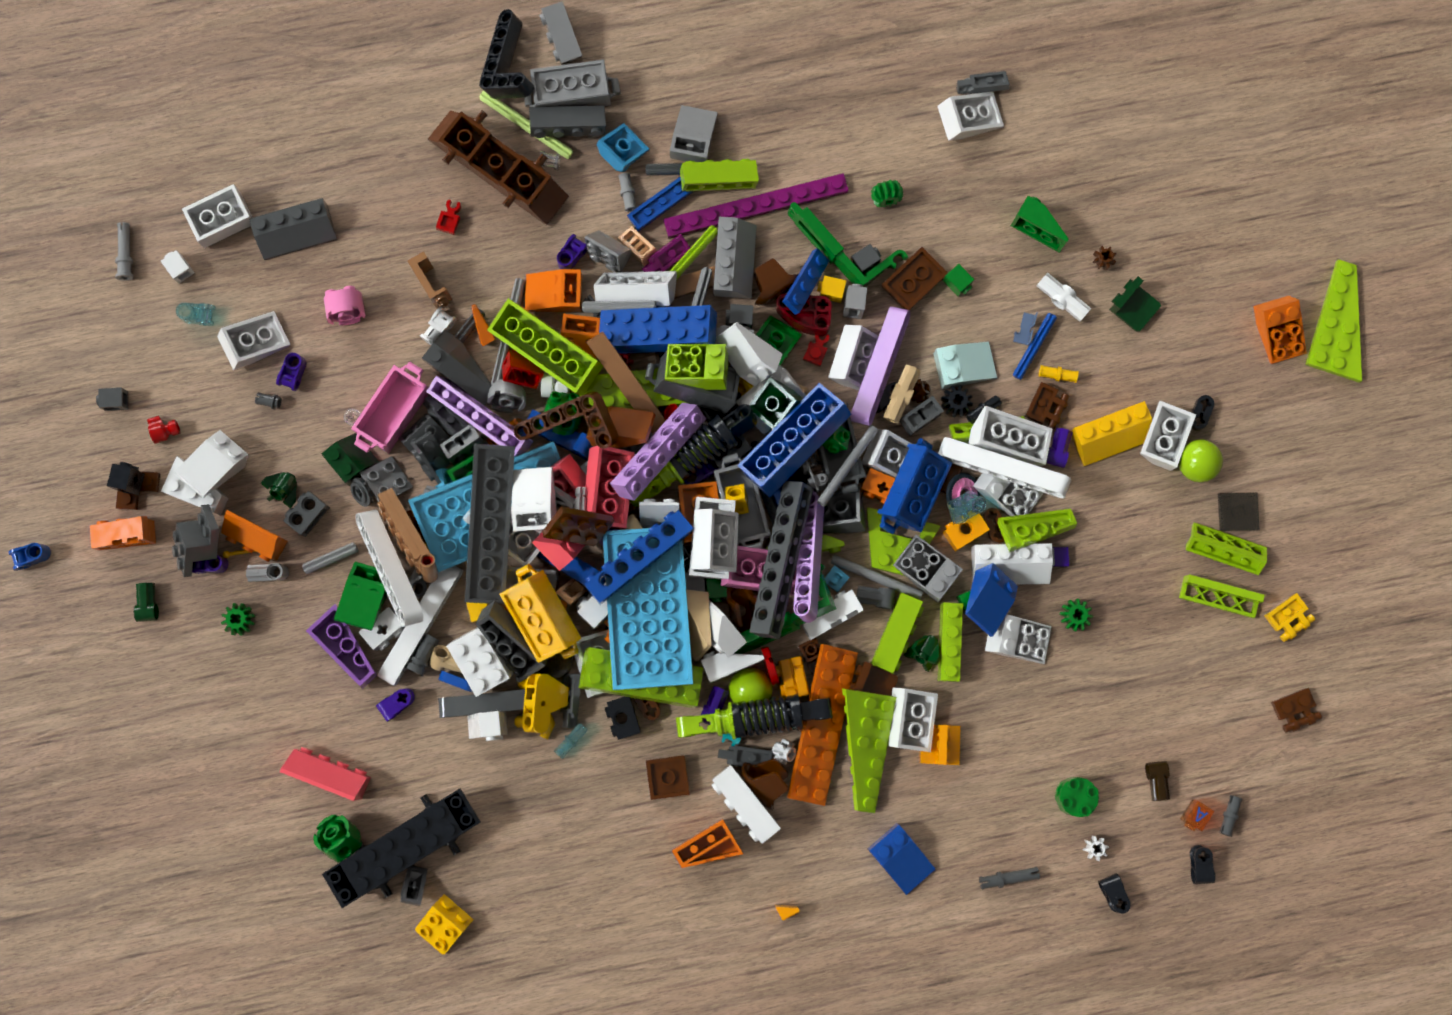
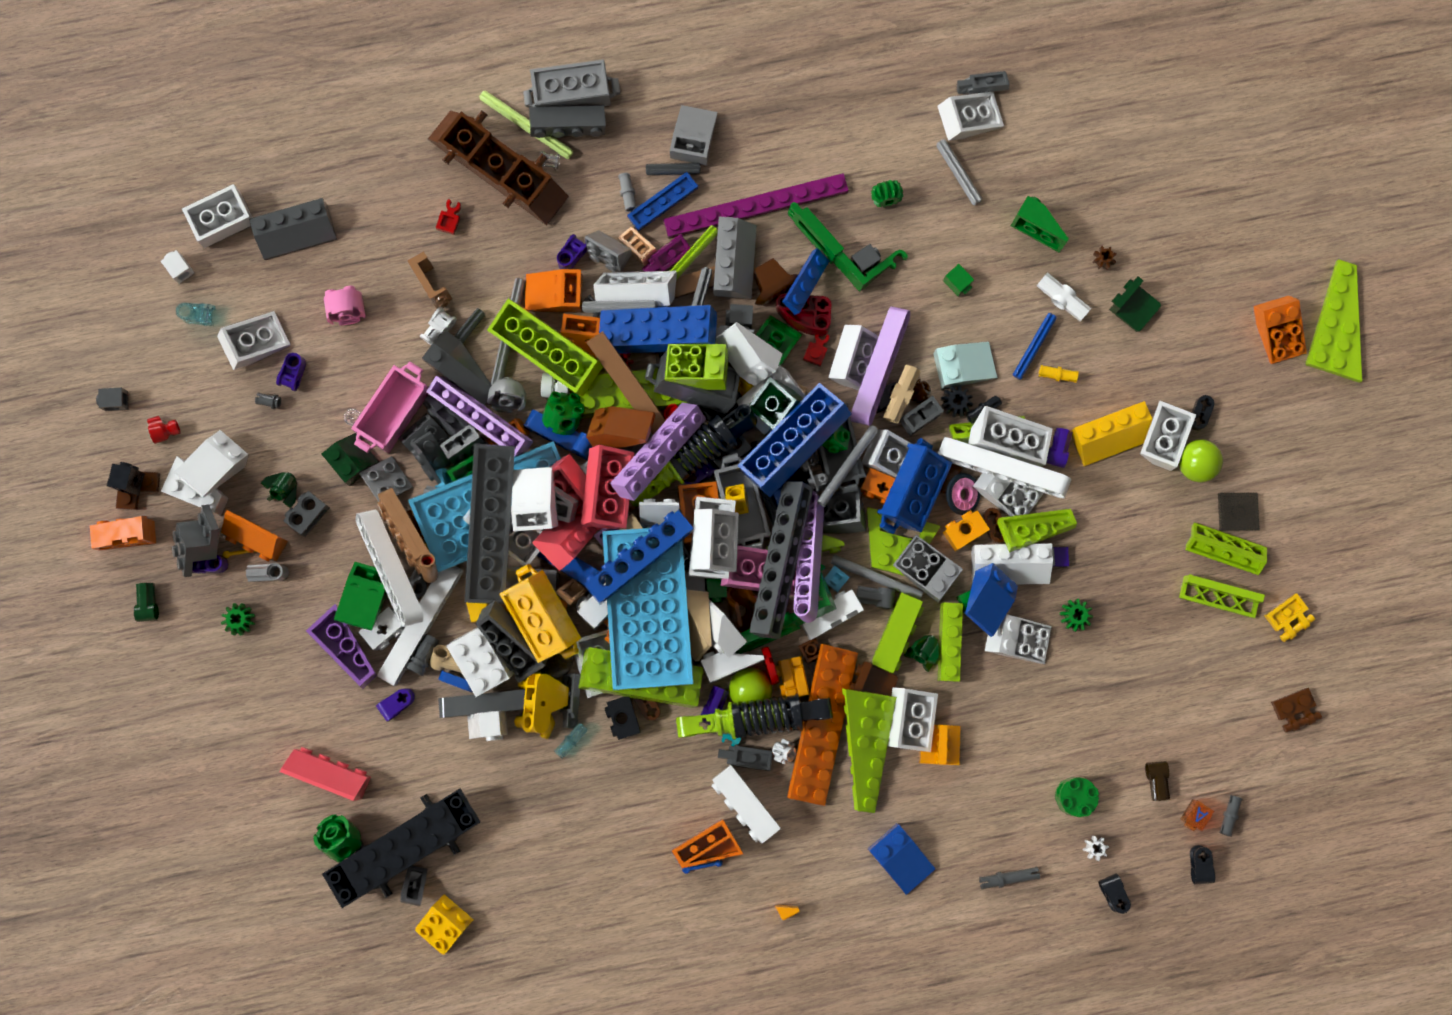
(26, 556): blue piece -> none
(124, 260): light grey pin -> none
(330, 558): light grey axle -> none
(361, 491): dark grey gear -> none
(484, 336): orange slope -> none
(495, 76): black beam -> none
(520, 370): red torso -> none
(560, 33): light grey wedge -> none
(566, 414): reddish brown beam -> none
(578, 526): reddish brown plate -> none
(580, 500): light grey axle -> none
(621, 148): dark azure slope -> none
(667, 777): reddish brown plate -> none
(718, 863): none -> blue hinge
(719, 175): lime brick -> none
(766, 780): reddish brown piece -> none
(832, 288): yellow brick -> none
(855, 301): light grey brick -> none
(914, 279): reddish brown plate -> none
(959, 172): none -> light grey axle
(964, 507): clear light blue piece -> none
(1027, 322): sand blue piece -> none
(1041, 404): reddish brown plate -> none

